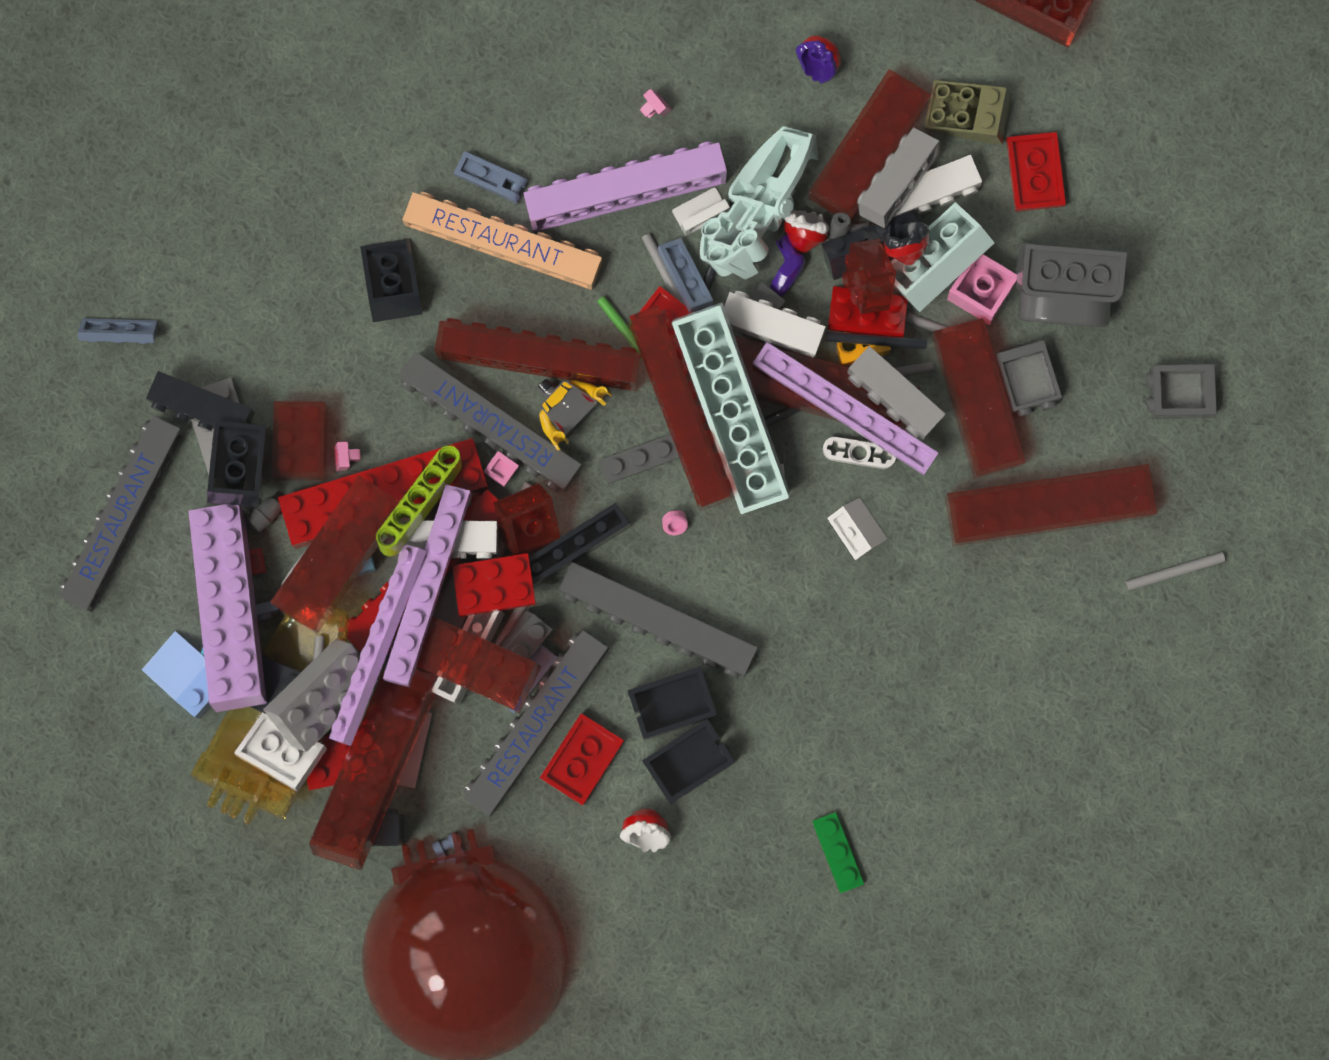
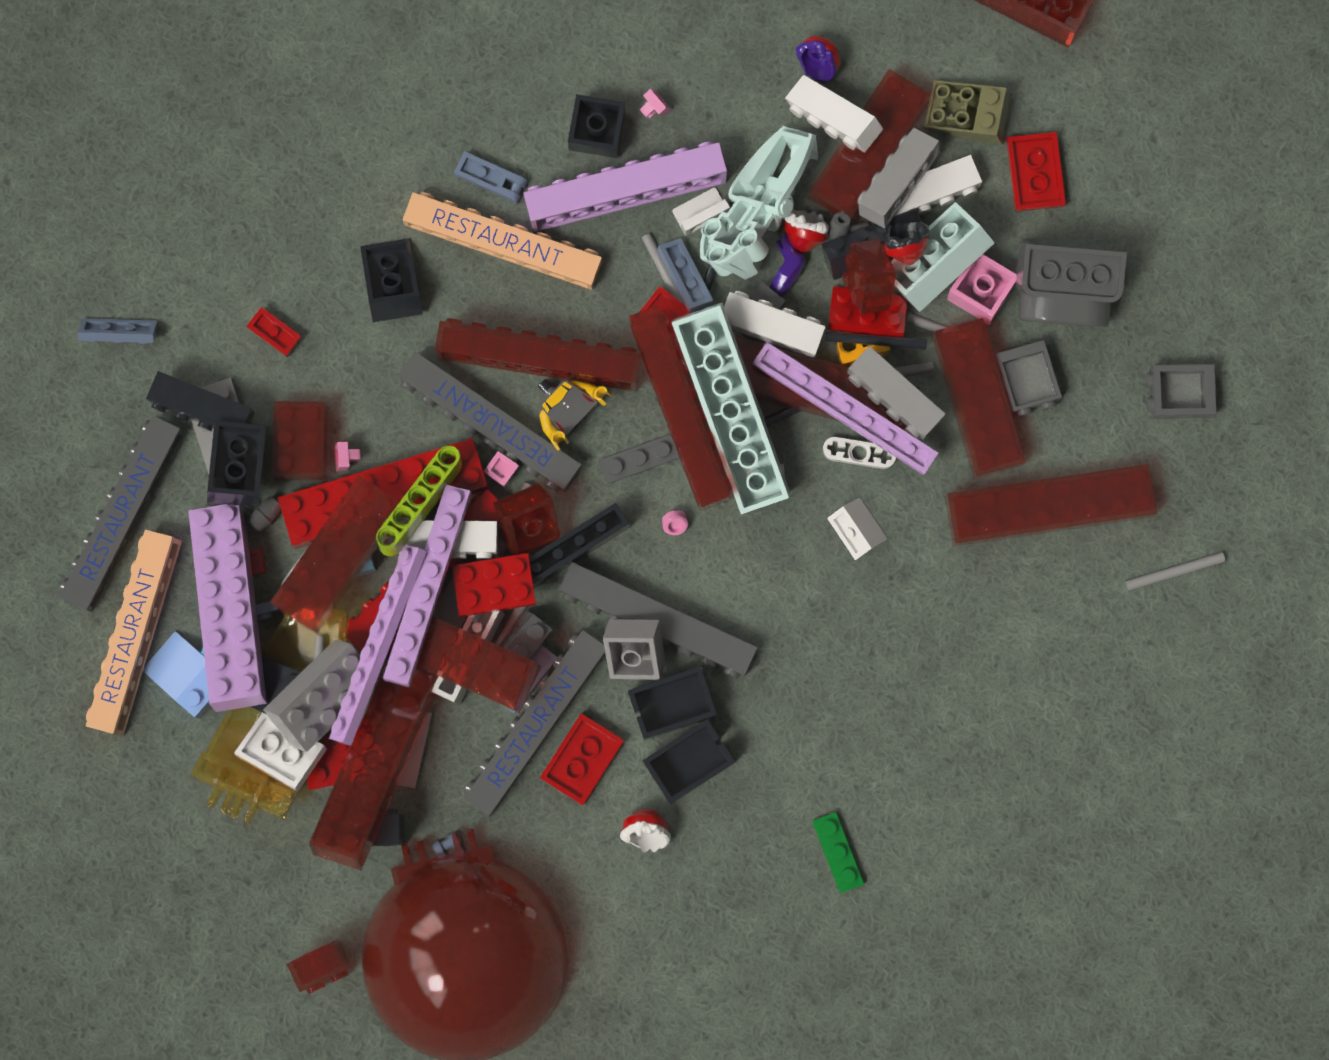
(133, 633): none -> light nougat brick
(274, 332): none -> red plate
(319, 966): none -> clear red brick
(596, 126): none -> black brick
(618, 321): bright green bar -> none
(634, 649): none -> light grey brick
(834, 114): none -> white brick

